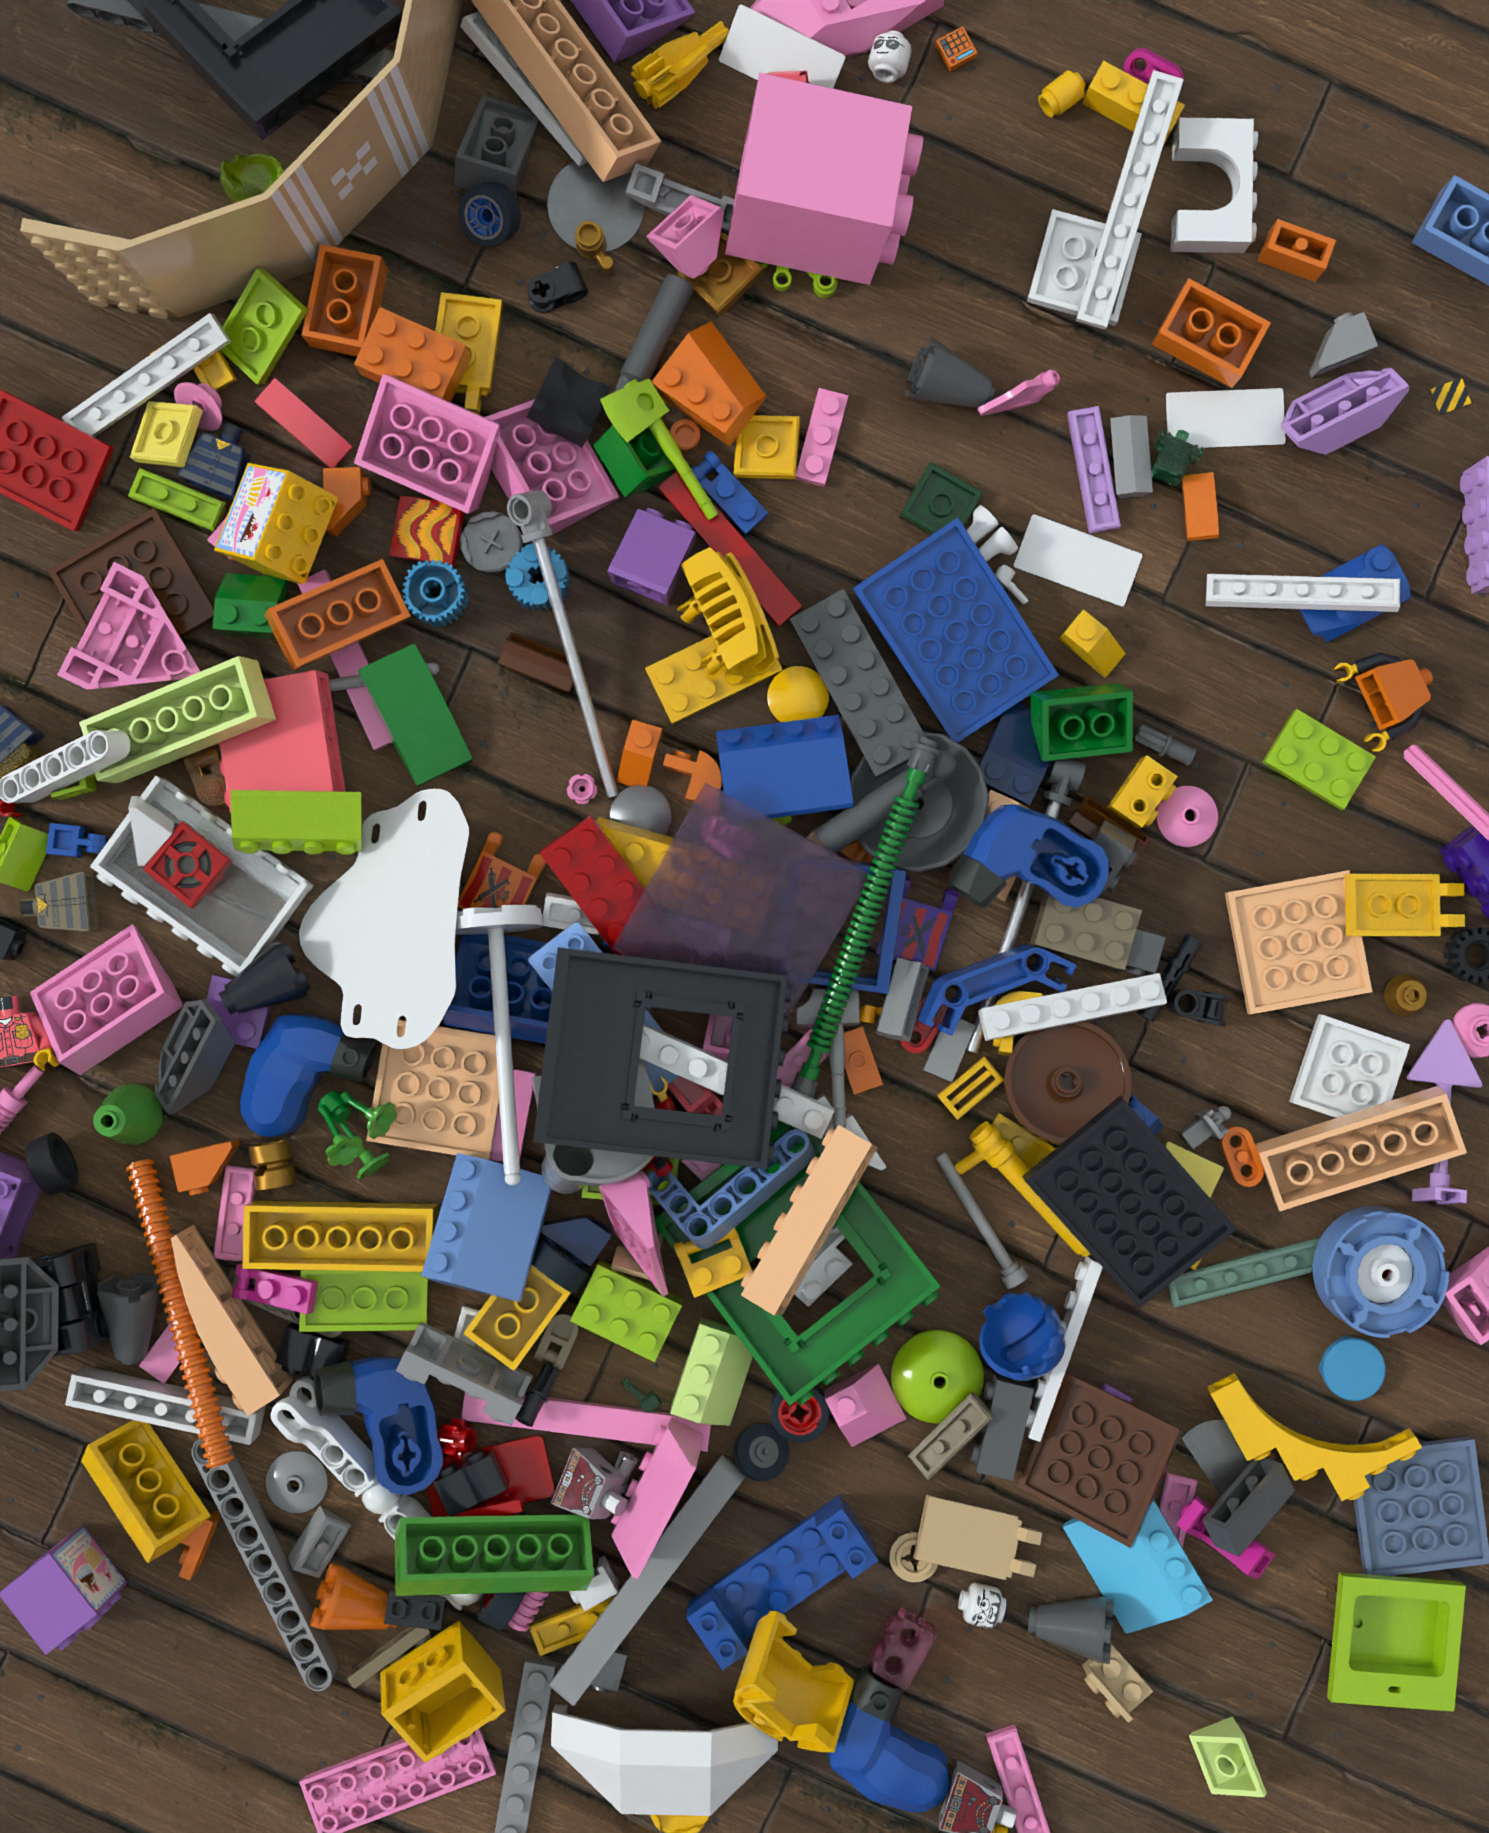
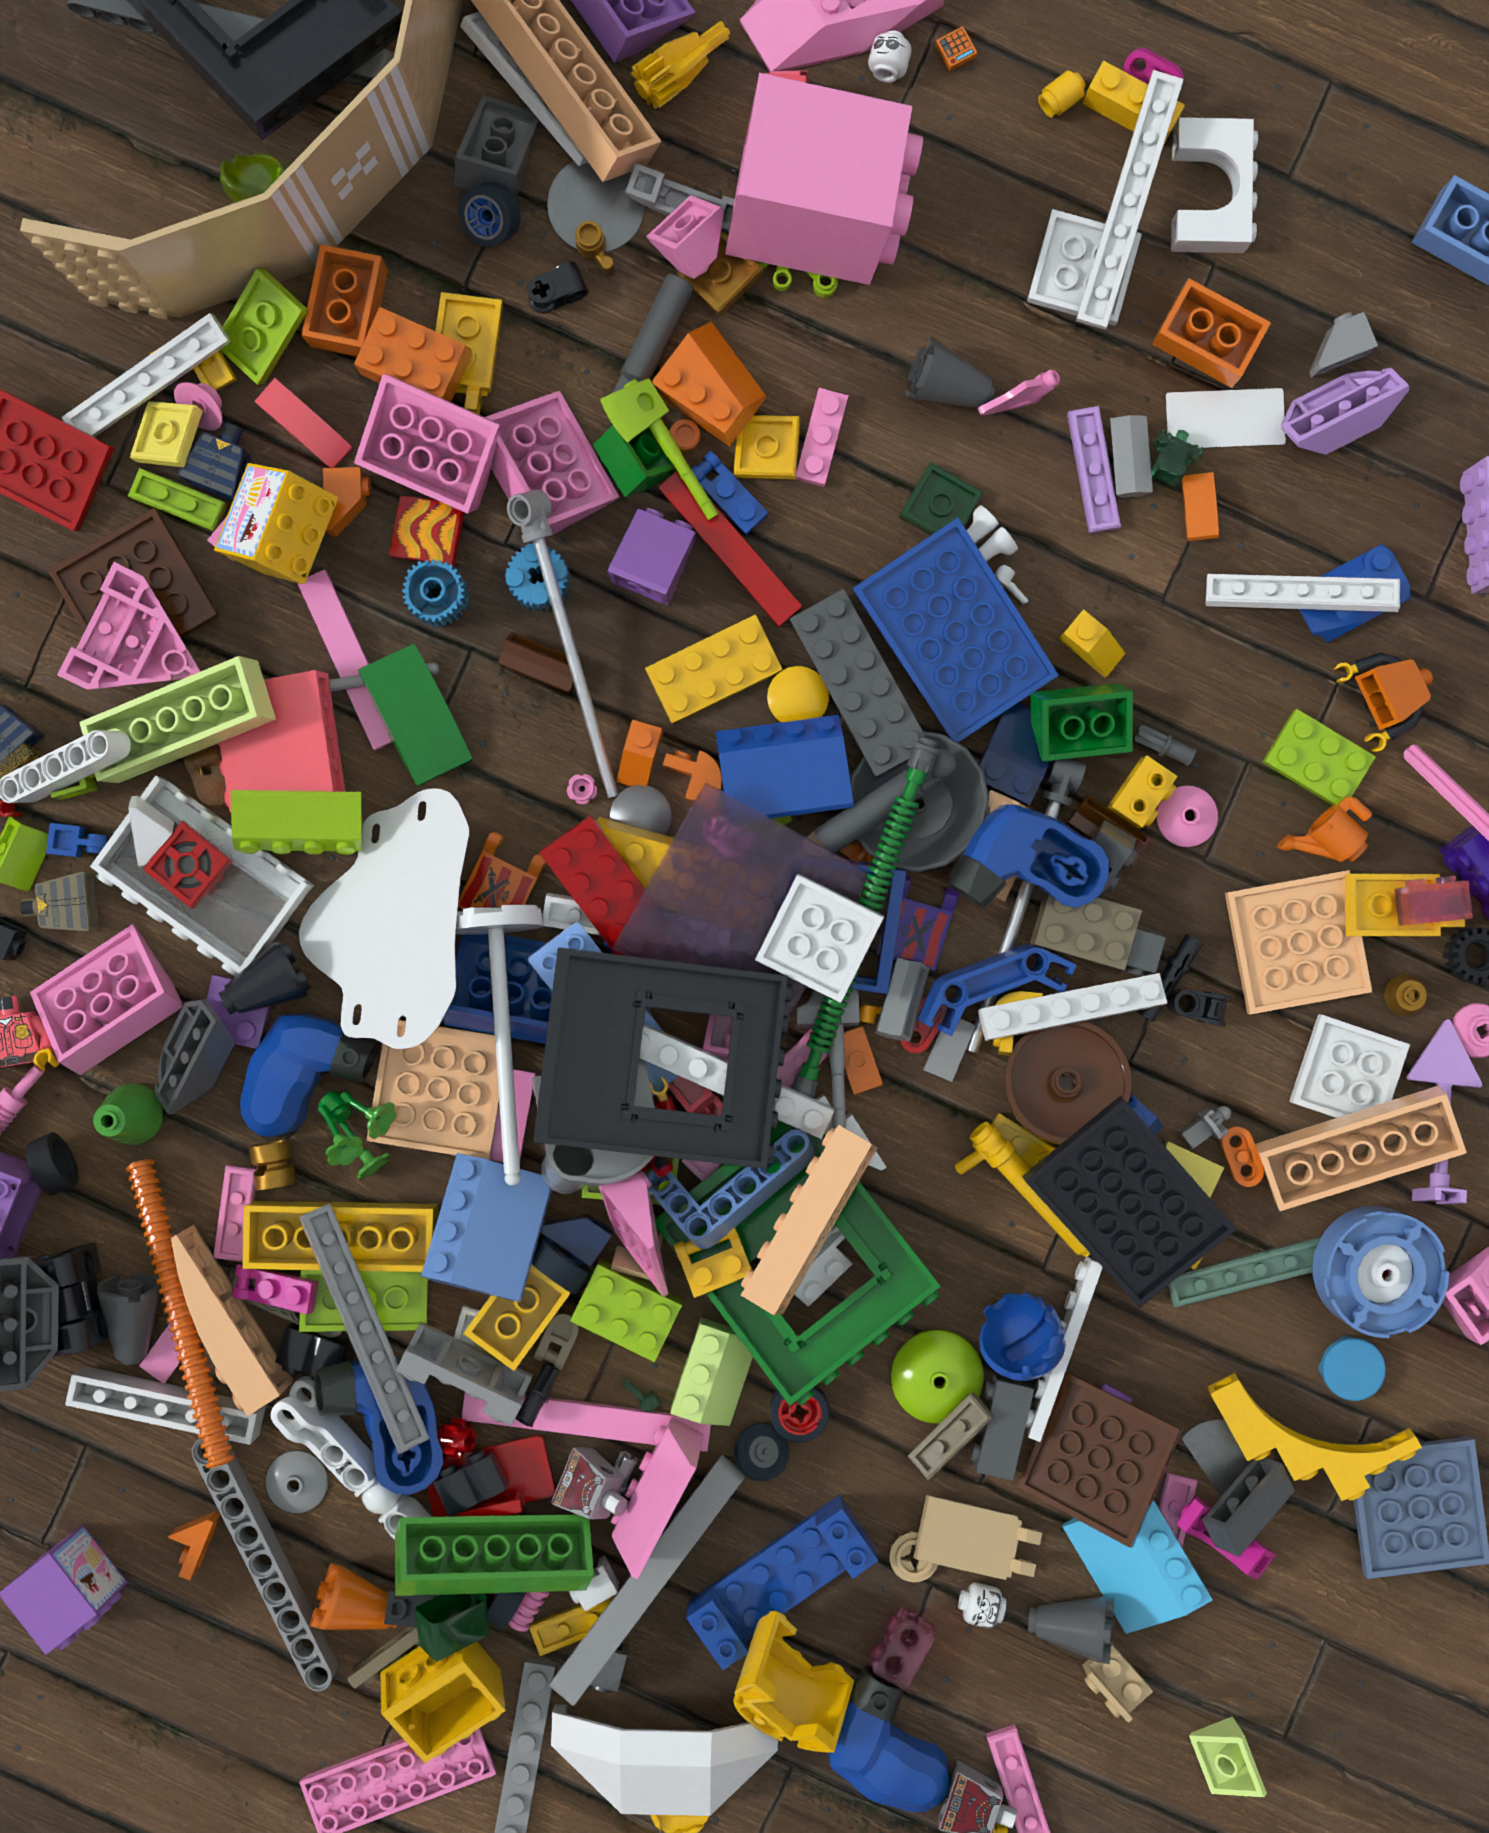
(144, 1488): yellow slope -> none
(202, 1166): orange slope -> none
(243, 602): green slope -> none
(318, 1542): light grey slope -> none
(337, 615): orange brick -> none
(364, 1328): none -> light grey tile
(451, 1623): none -> dark green piece
(490, 542): flat silver tile -> none
(568, 403): black brick -> none
(731, 613): yellow piece -> none
(766, 46): white sticker -> none
(819, 937): none -> white plate
(864, 1405): bright pink slope -> none
(961, 1079): yellow tile -> none
(1011, 1272): light grey piece -> none
(1078, 560): white sticker -> none
(1296, 250): orange brick -> none
(1334, 833): none -> orange piece
(1396, 1636): lime piece -> none
(1433, 902): none -> clear pink brick
(1450, 396): sticker -> none

